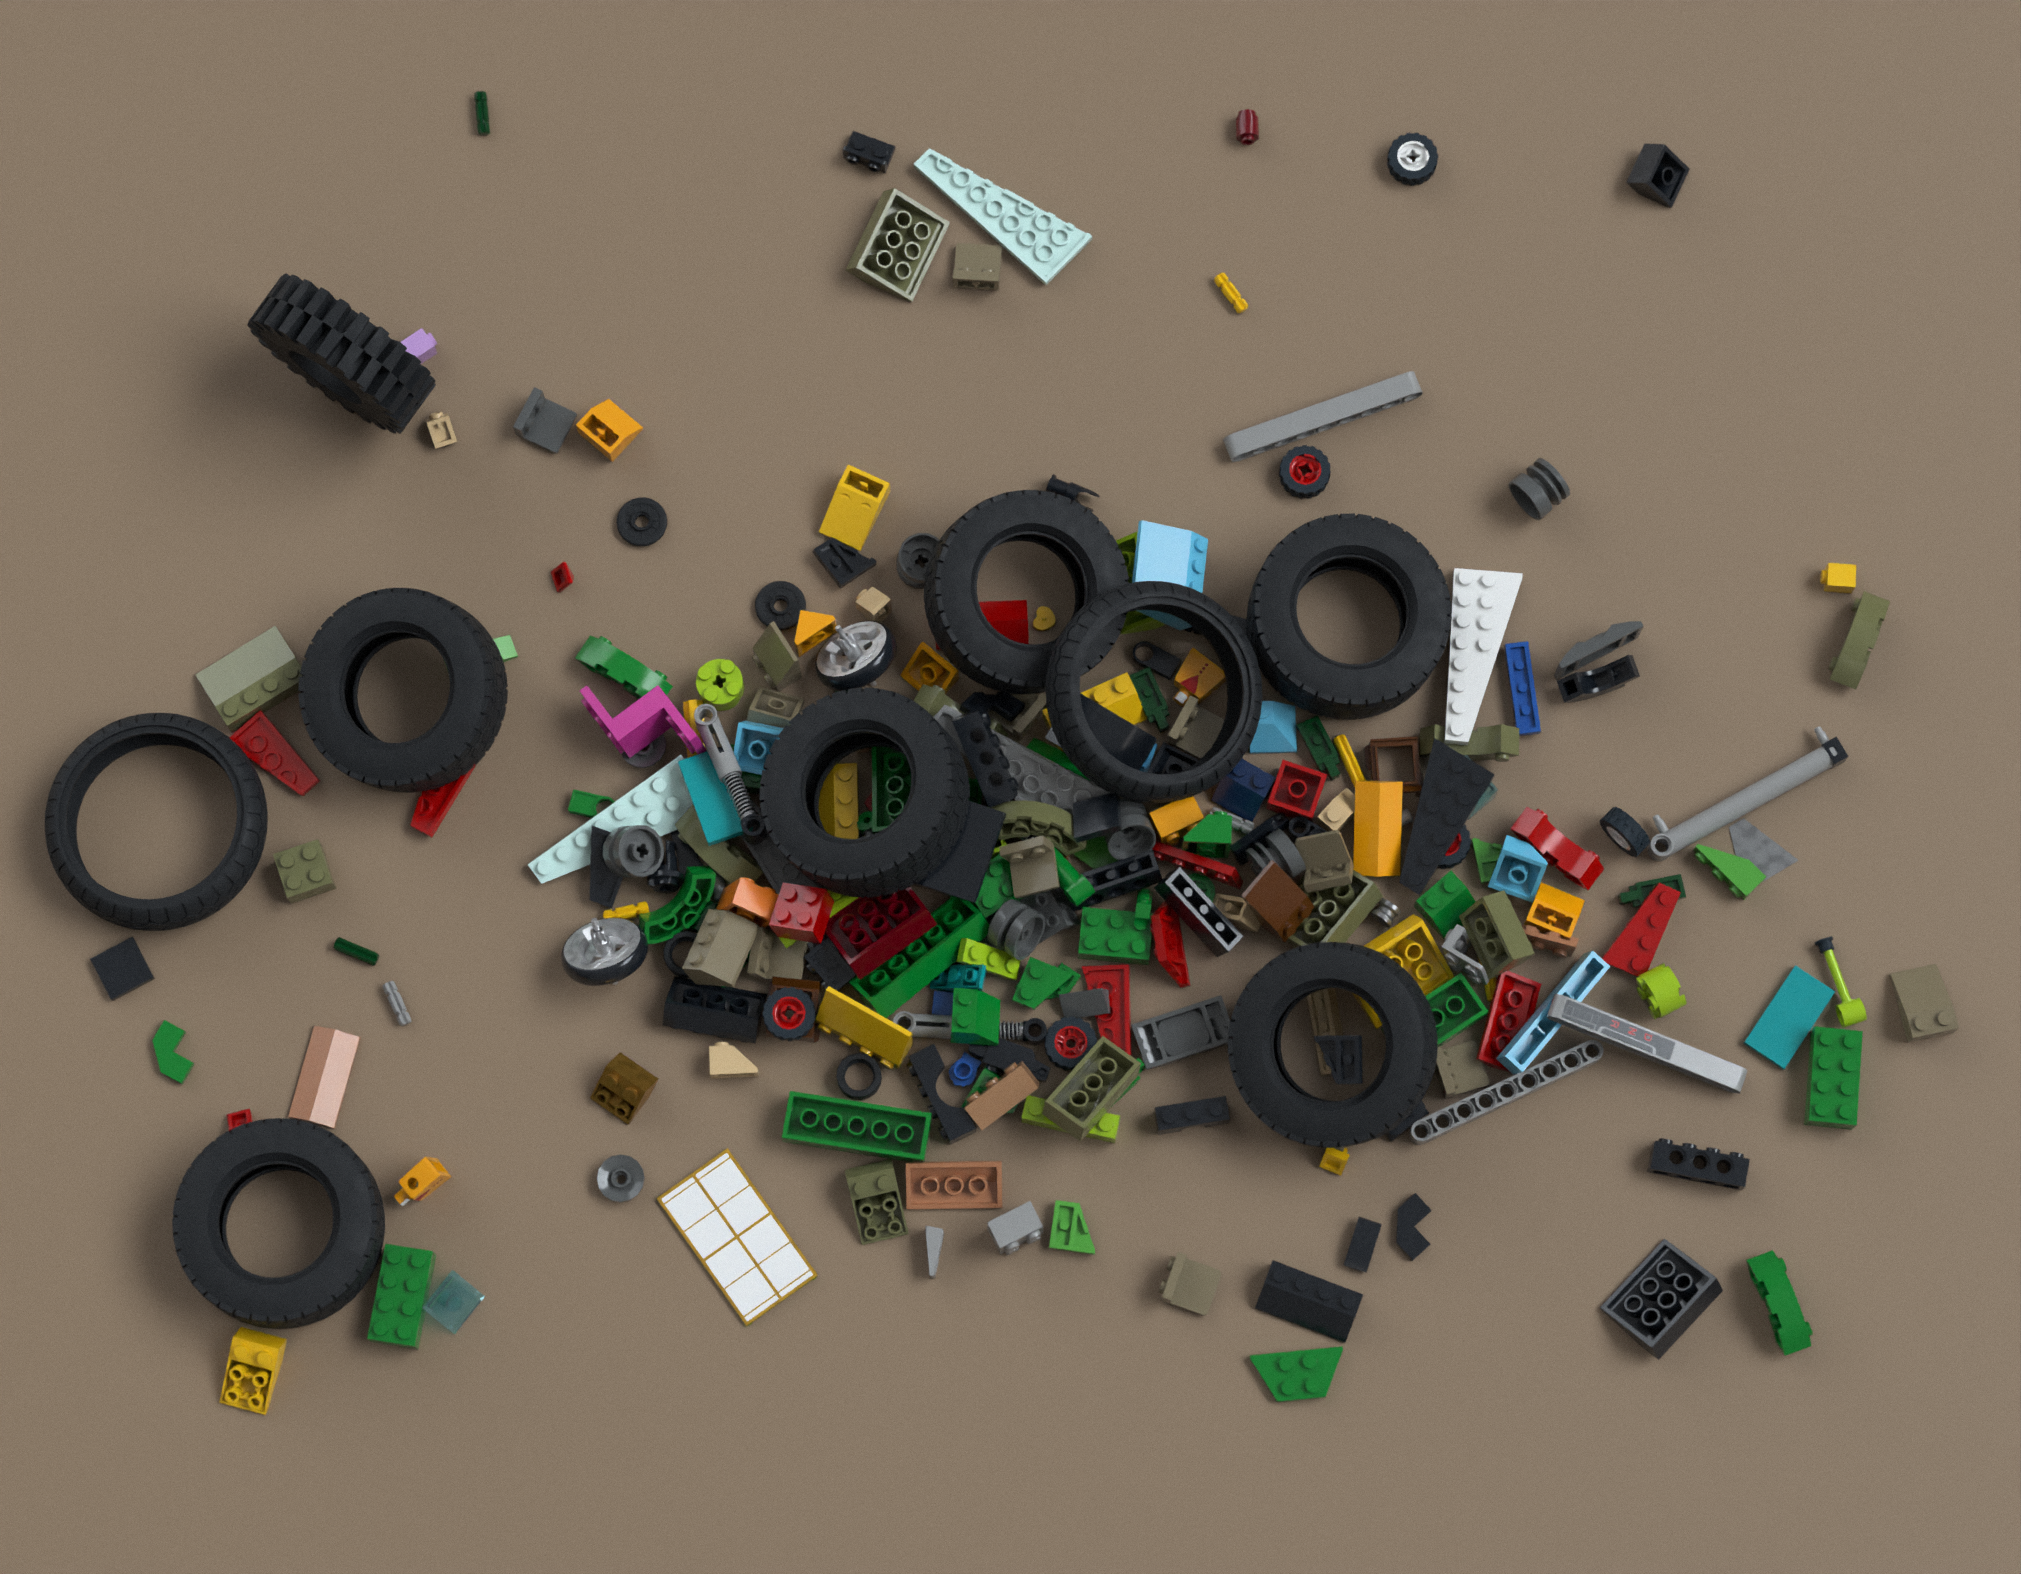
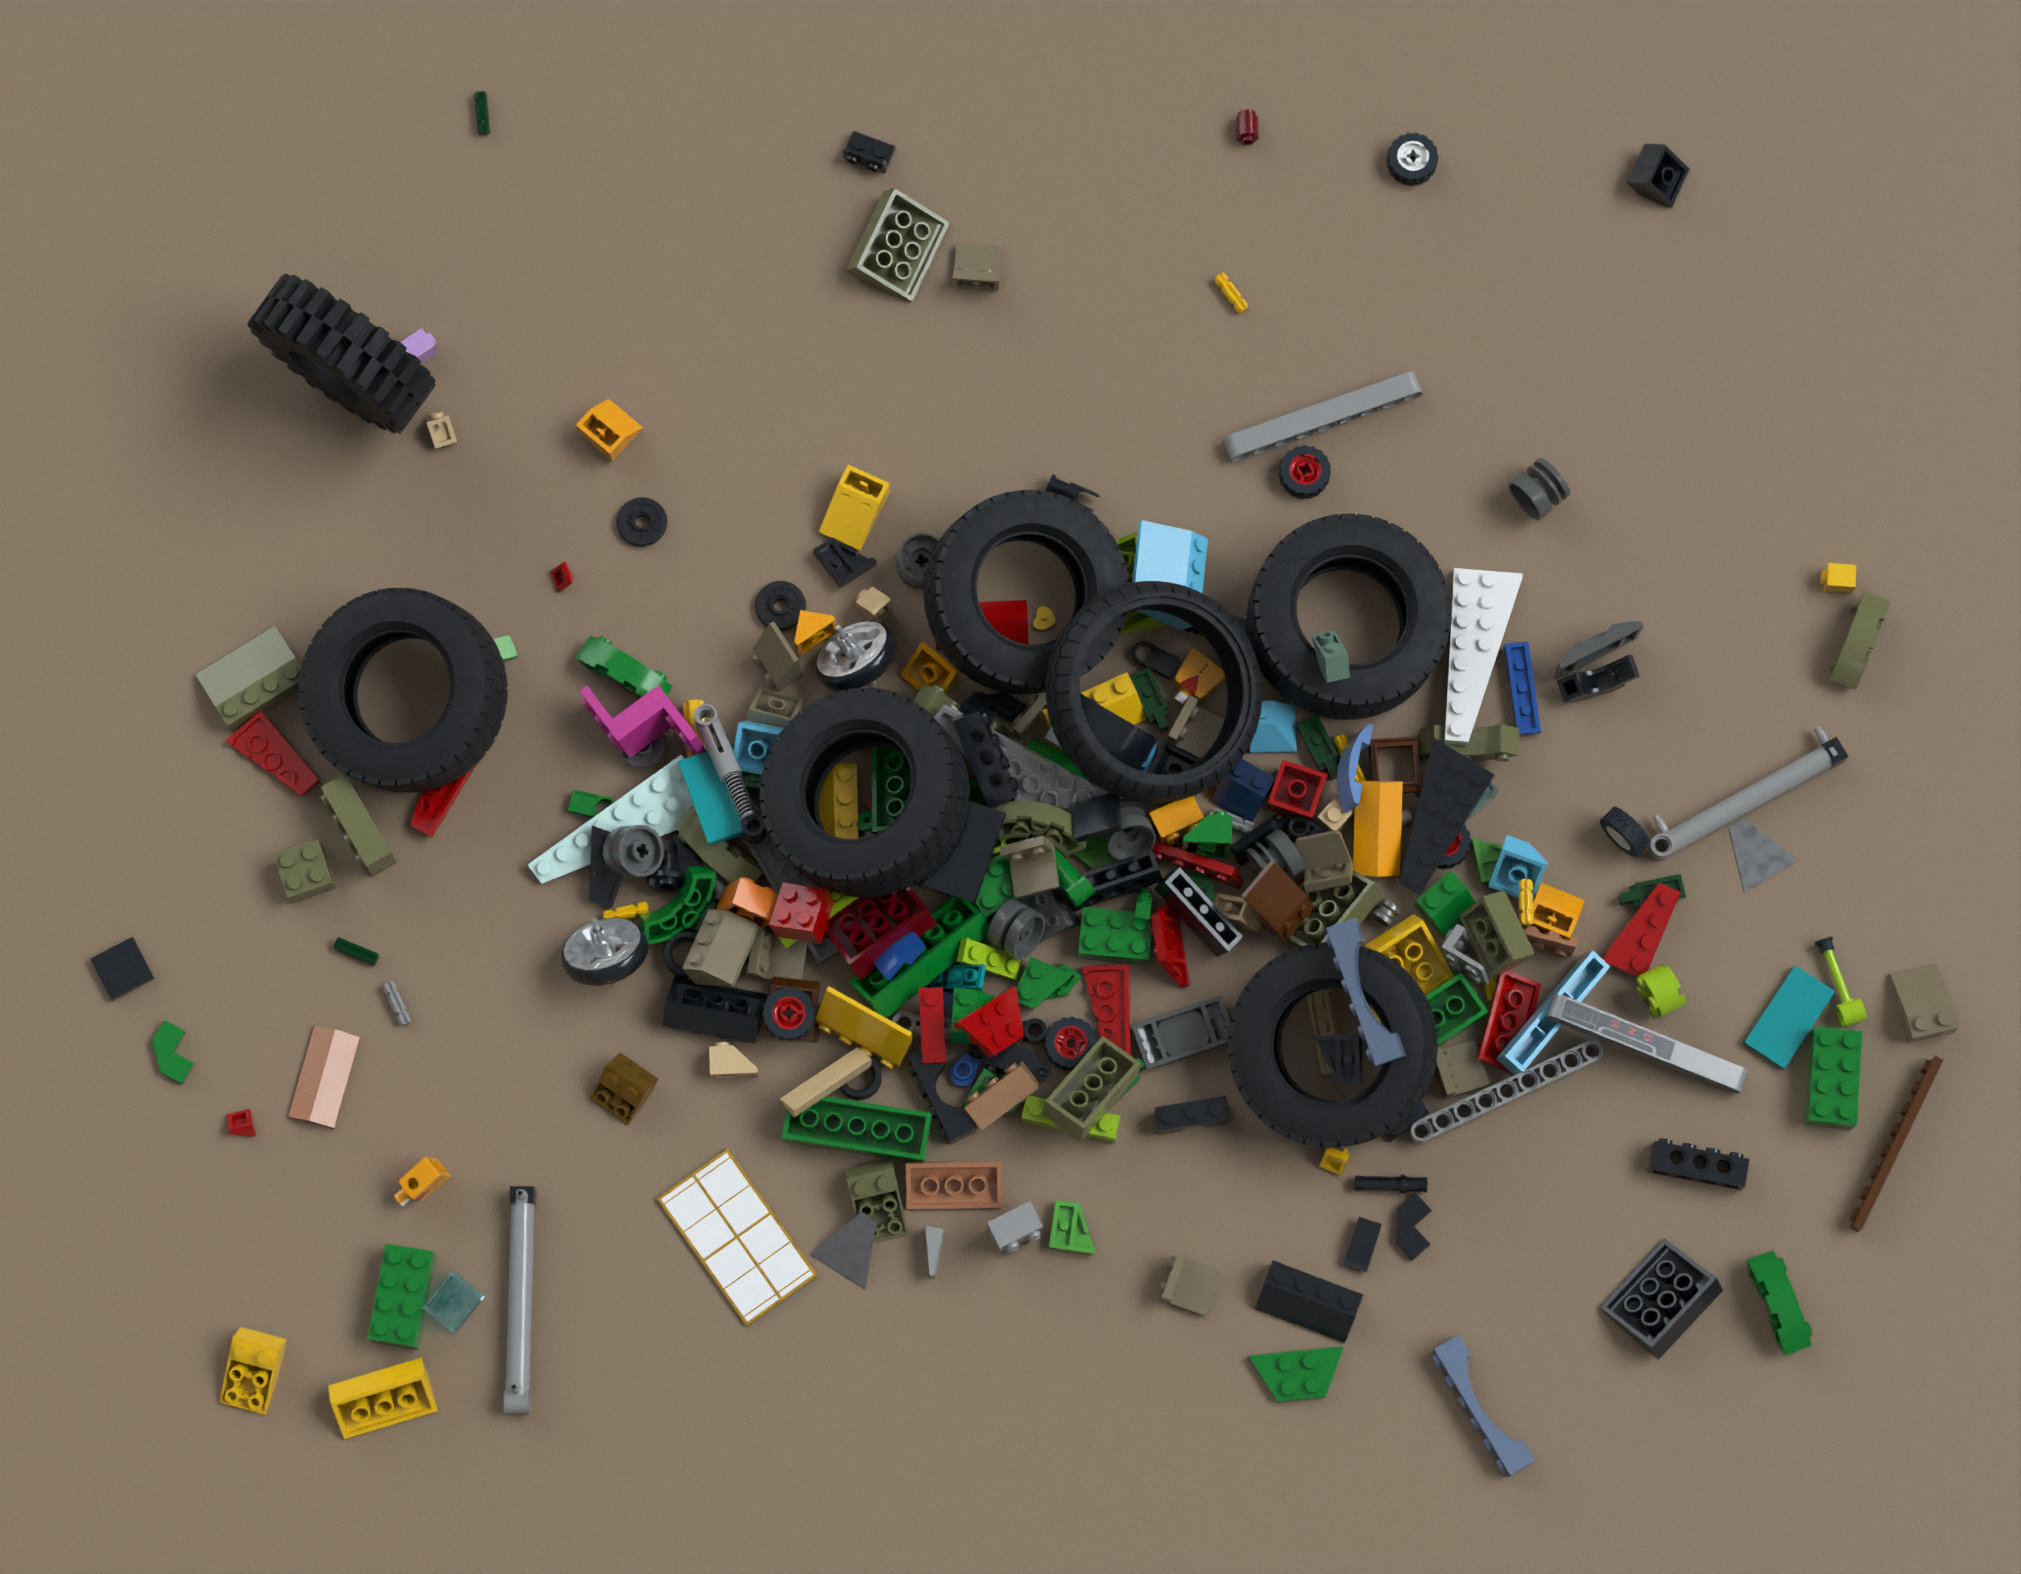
(100, 751): black tyre -> none
(219, 1177): black tyre -> none
(361, 830): none -> olive brick
(382, 1398): none -> yellow slope
(520, 1300): none -> light grey piece
(544, 422): dark grey bracket -> none
(620, 1166): dark grey dish -> none
(720, 671): lime brick -> none
(826, 1081): none -> tan slope
(829, 965): black bracket -> none
(850, 1249): none -> flat silver sticker
(902, 951): none -> blue slope
(932, 1025): none -> red slope
(994, 1023): none -> red wing
(1024, 230): light aqua wing -> none
(1085, 1003): dark grey slope -> none
(1331, 656): none -> sand green slope
(1346, 941): none -> sand blue arch
(1348, 789): none -> medium blue slope
(1398, 1184): none -> black pin
(1510, 1454): none -> sand blue arch
(1526, 902): none -> yellow axle
(1570, 859): red brick -> none
(1736, 871): bright green slope -> none
(1890, 1152): none -> reddish brown plate

